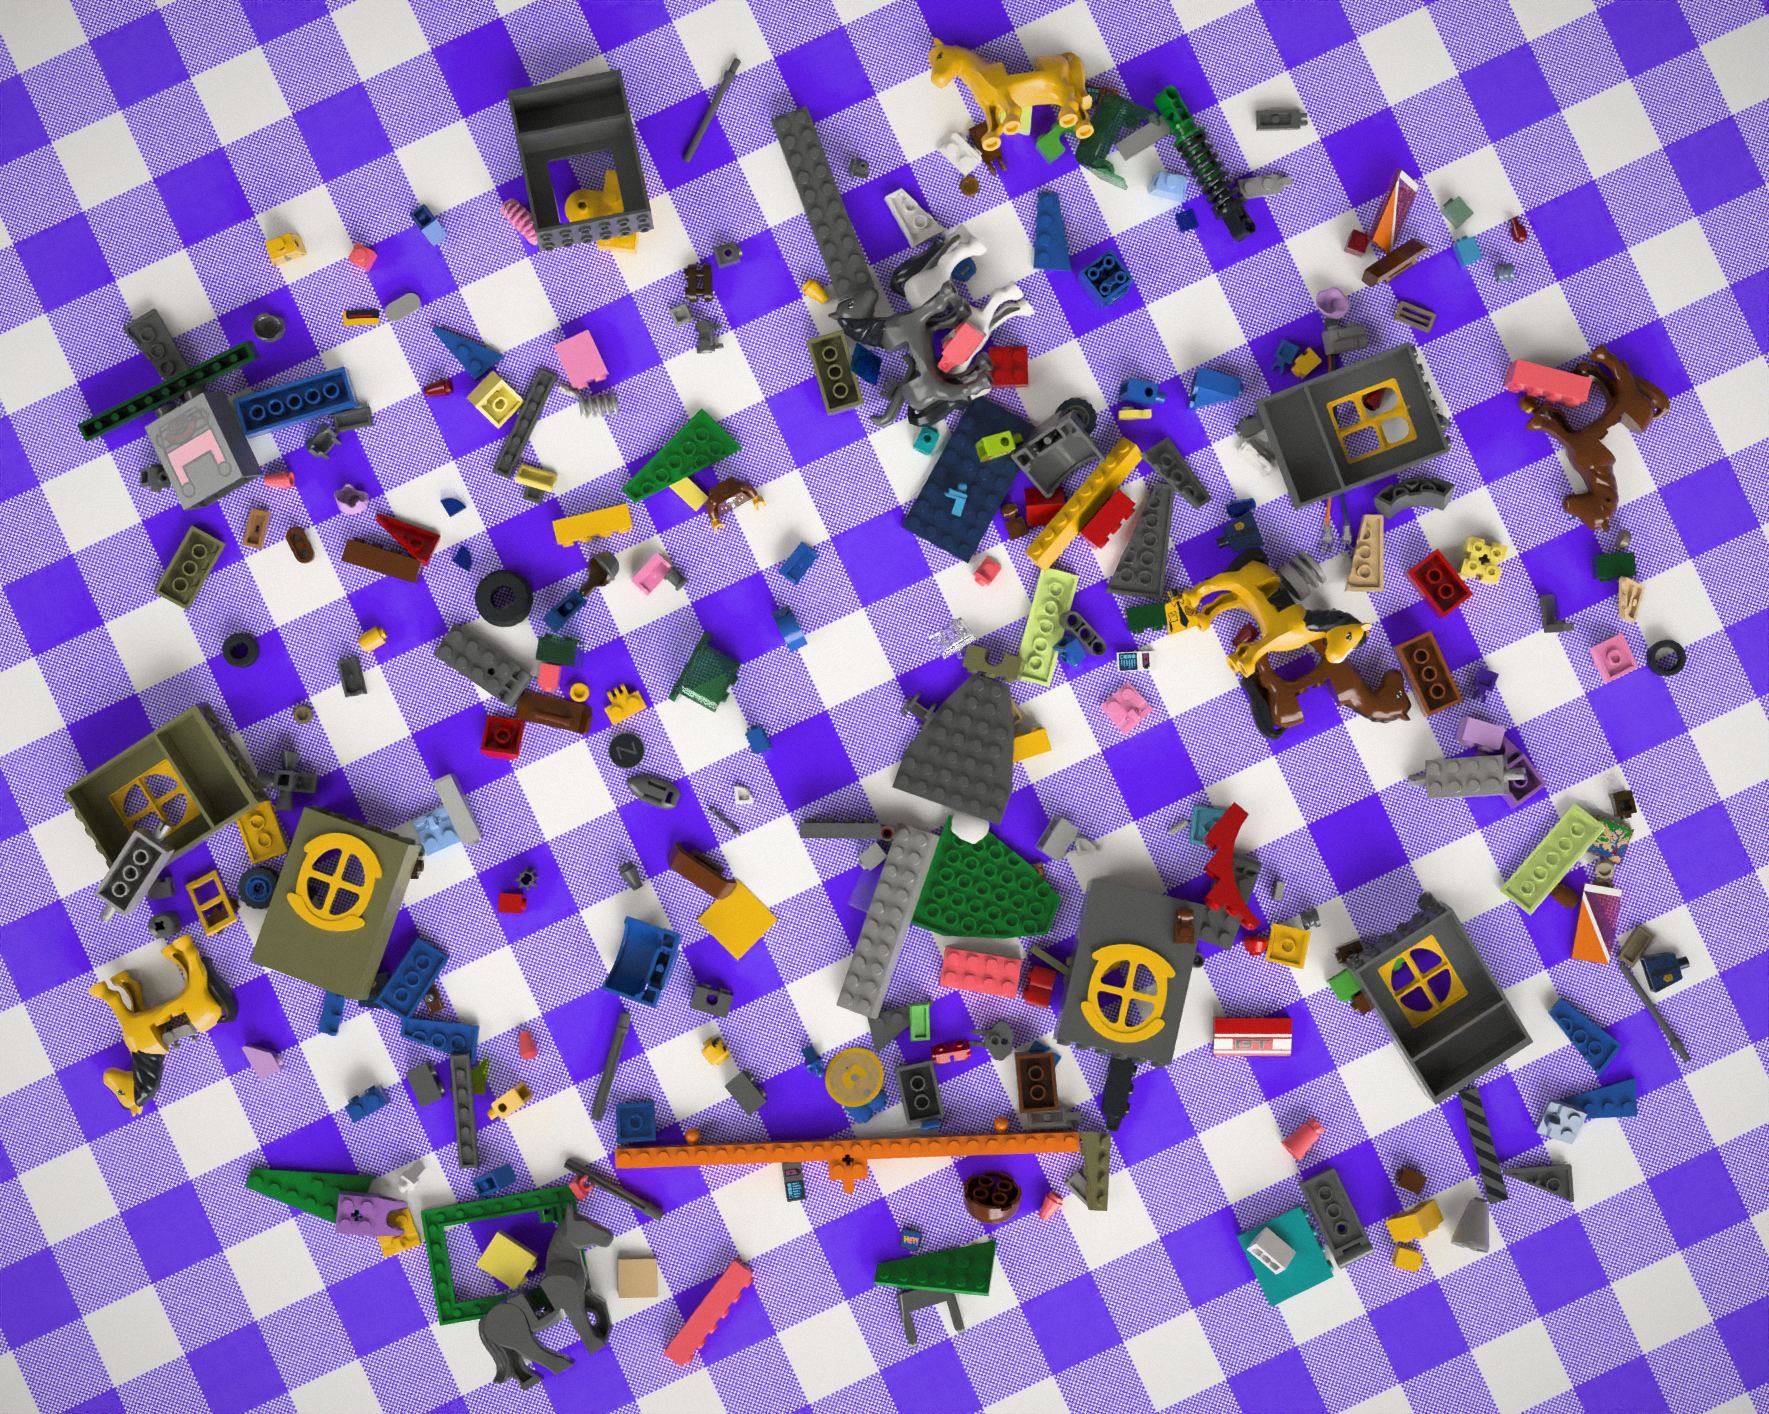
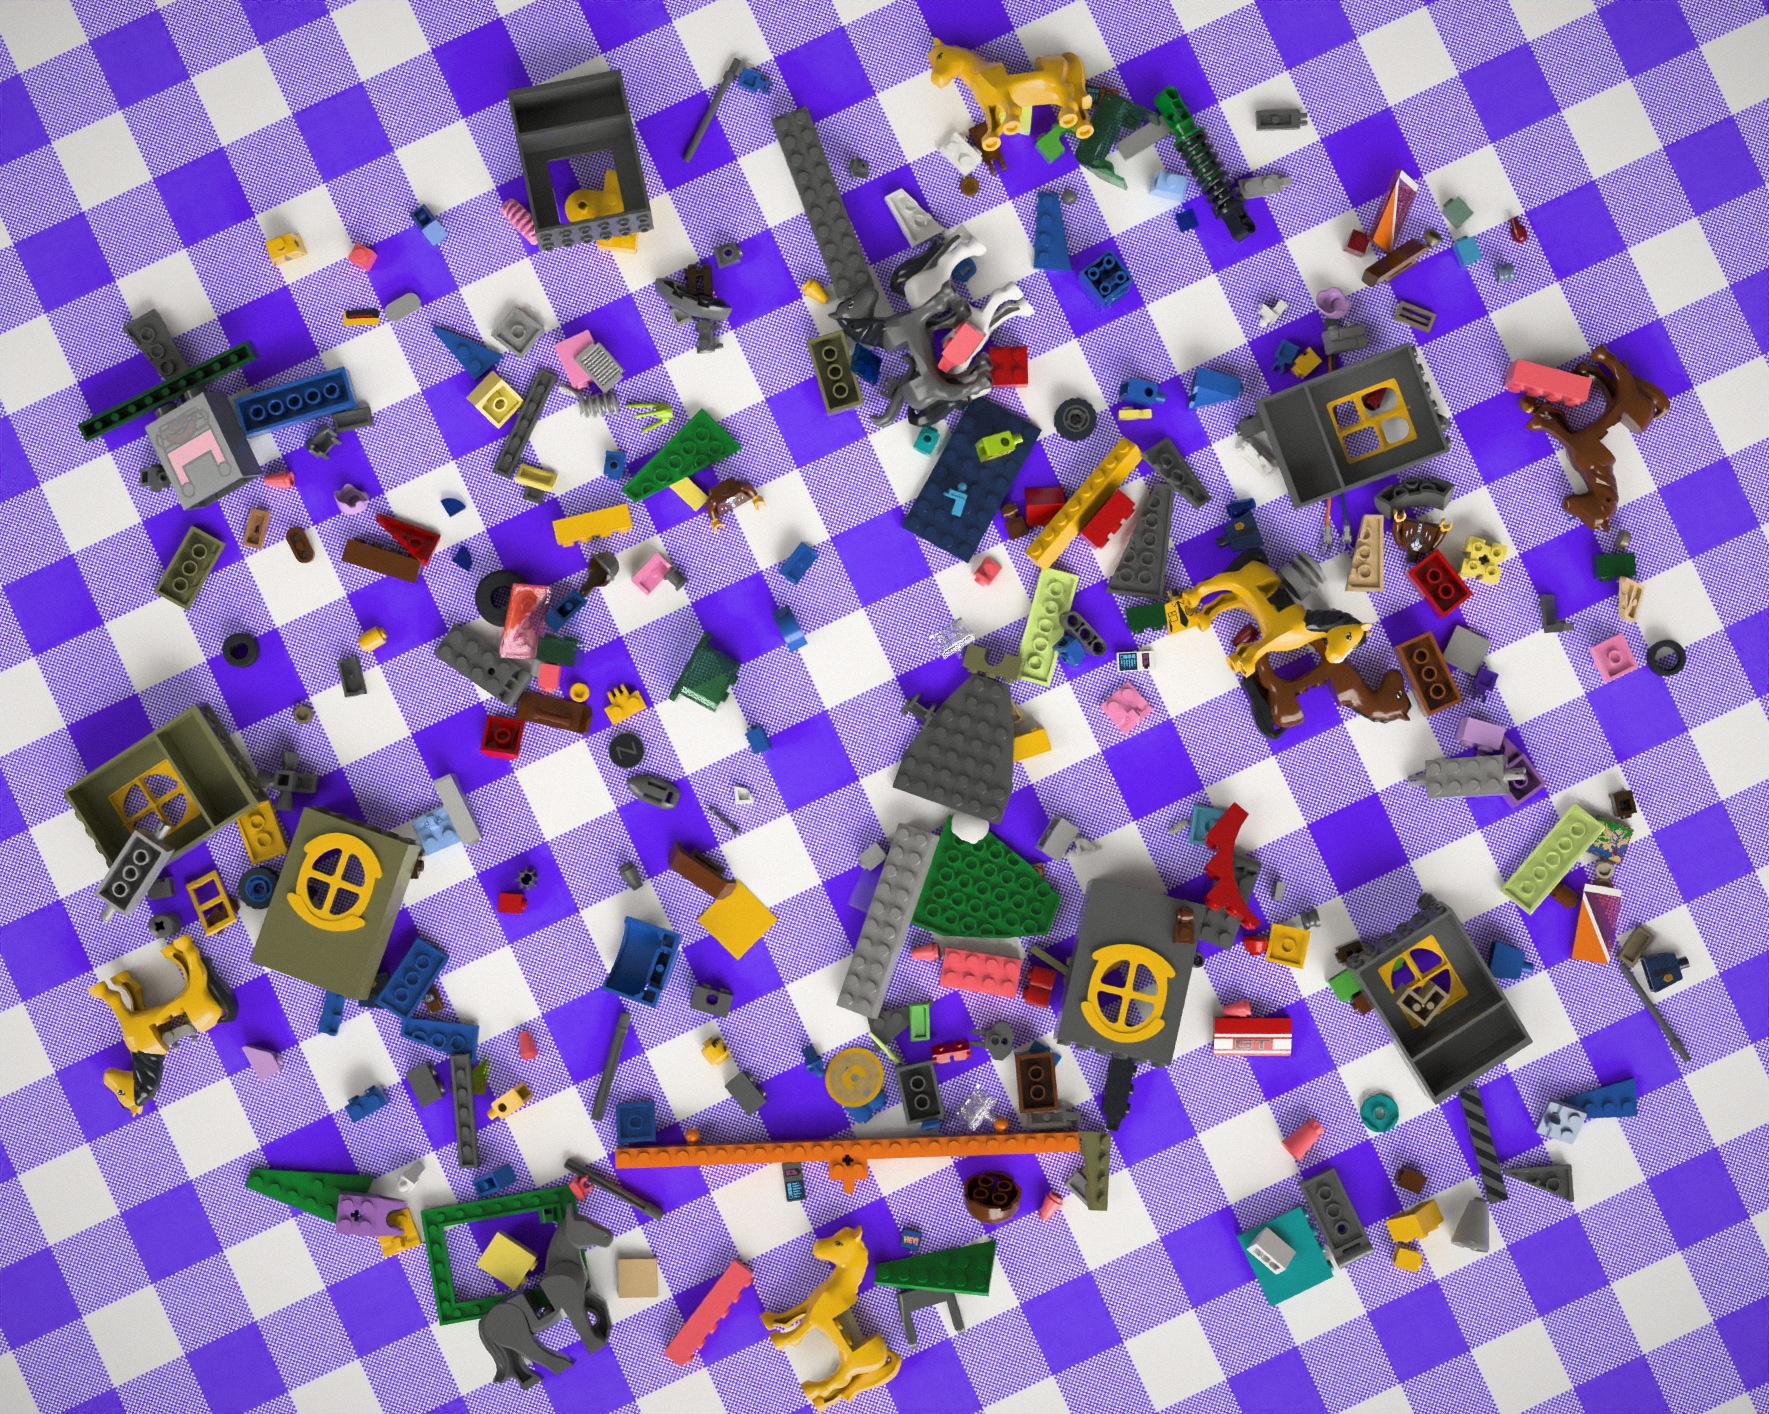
(268, 327): dark grey hair -> none
(441, 387): dark red cone -> none
(518, 332): none -> light grey plate
(524, 621): none -> clear pink tile
(600, 366): none -> light grey window
(620, 459): none -> blue brick
(662, 411): none -> lime plant
(702, 307): none -> dark grey brick
(751, 81): none -> blue plate
(847, 830): dark grey hinge -> none
(862, 1363): none -> yellow animal
(890, 1053): none -> yellowish green piece
(926, 952): none -> coral cone
(977, 1108): none -> clear plate
(1056, 451): dark grey piece -> none
(1069, 197): none -> dark grey hinge
(1237, 1009): none -> coral cone
(1269, 315): none -> white piece
(1368, 1109): none -> teal tile
(1417, 535): none -> reddish brown torso
(1423, 1004): none -> dark tan brick
(1432, 237): none -> dark tan tile
(1466, 650): none -> light grey tile
(1507, 961): none -> blue torso
(1589, 1039): blue wing -> none

